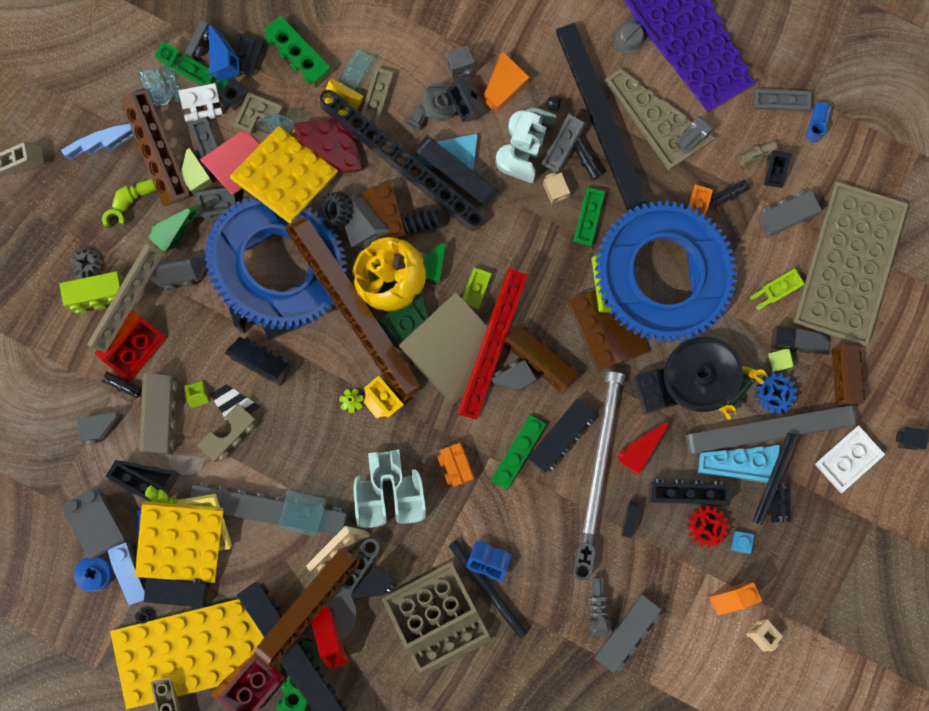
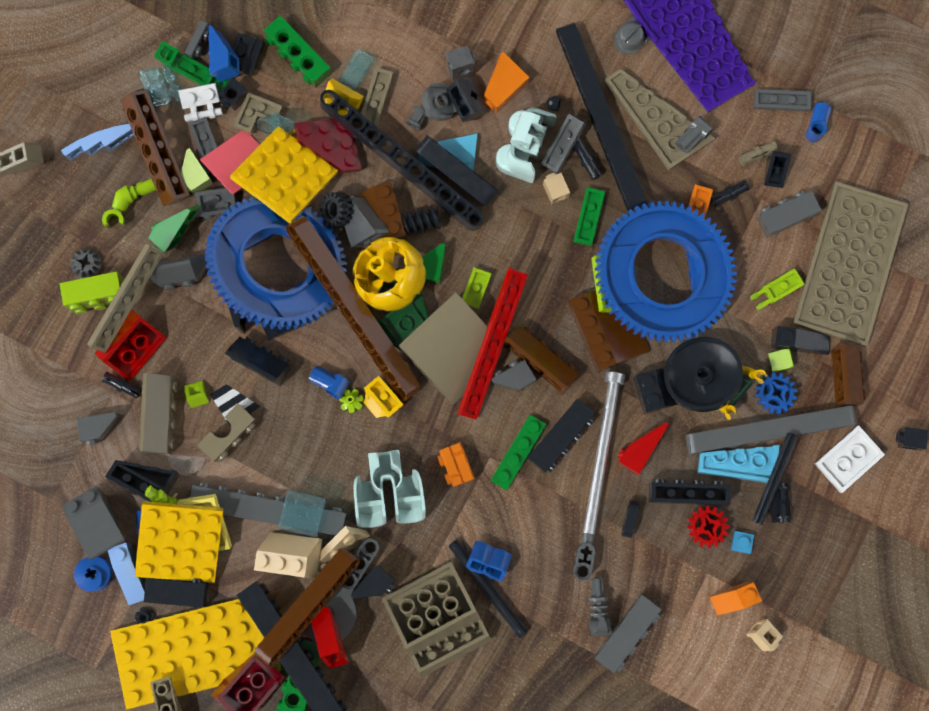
(289, 555): none -> tan slope
(333, 384): none -> blue piece

